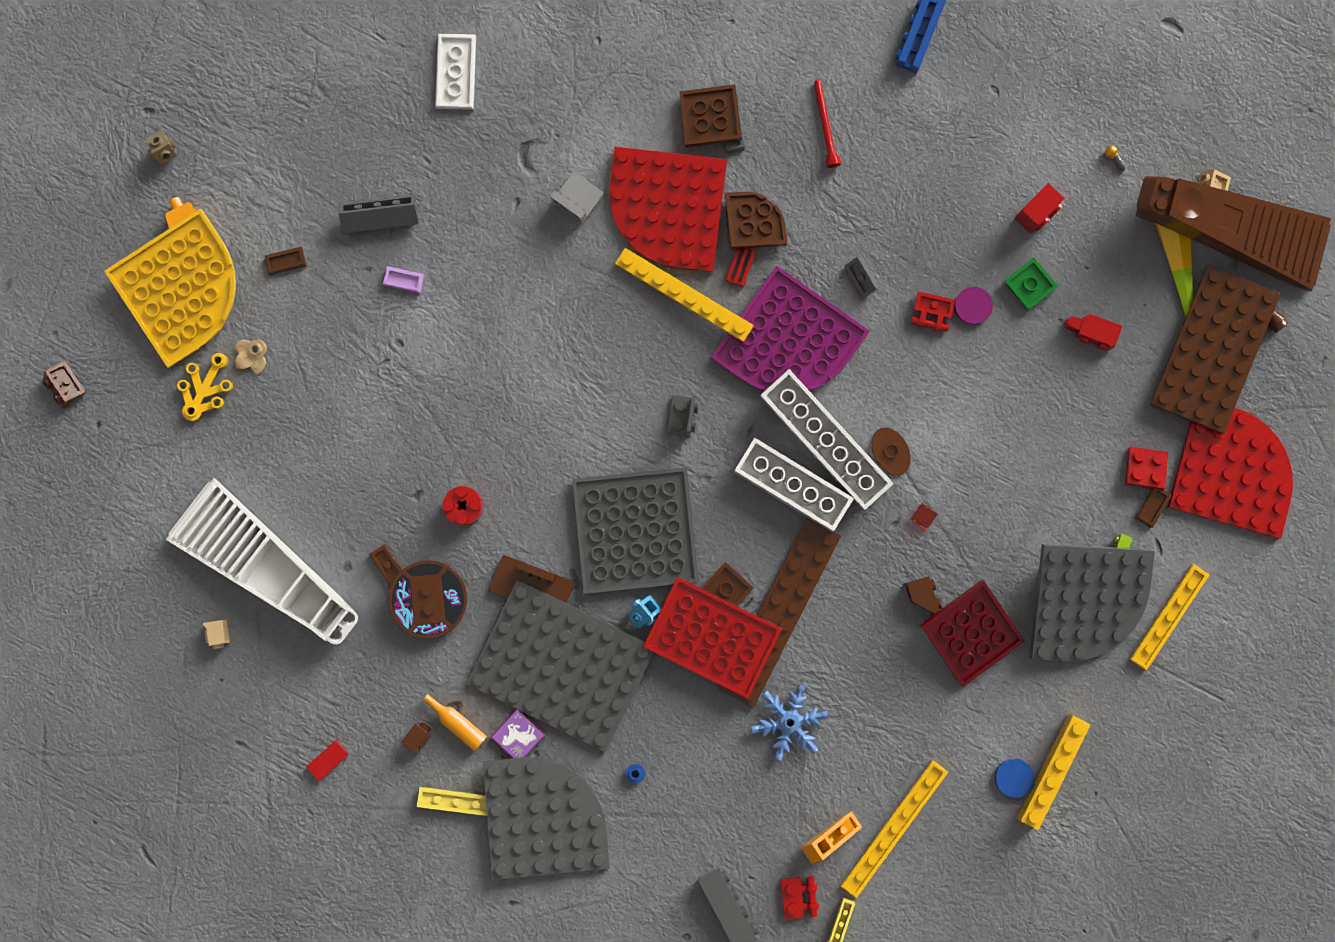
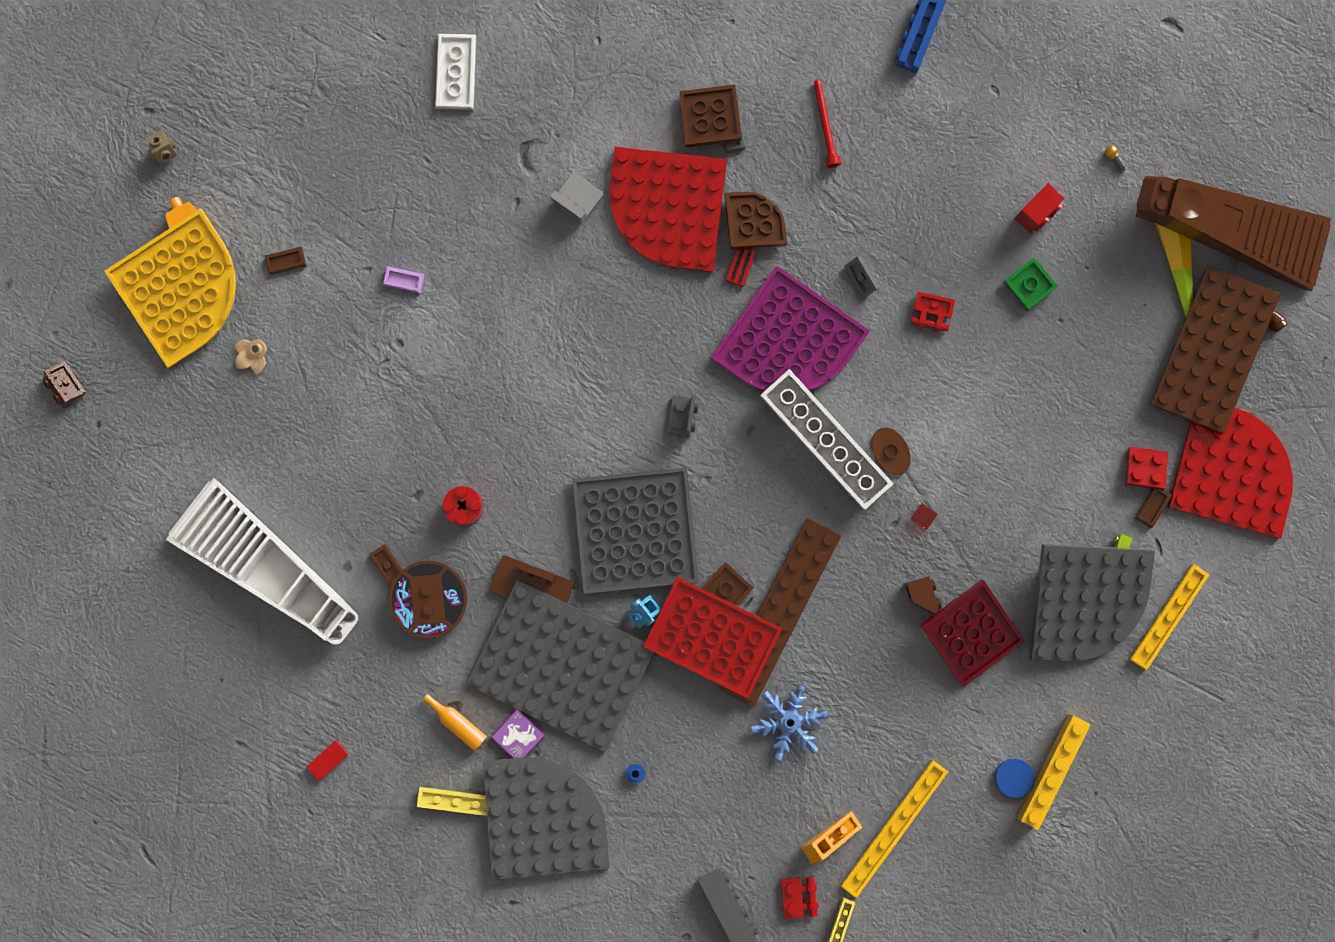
(203, 389): yellow plant -> none
(217, 633): tan window -> none
(379, 214): dark grey brick -> none
(417, 737): reddish brown window -> none
(684, 295): yellow plate -> none
(793, 485): white brick -> none
(973, 305): magenta tile -> none
(1094, 330): red hinge -> none
(1215, 179): tan bracket -> none

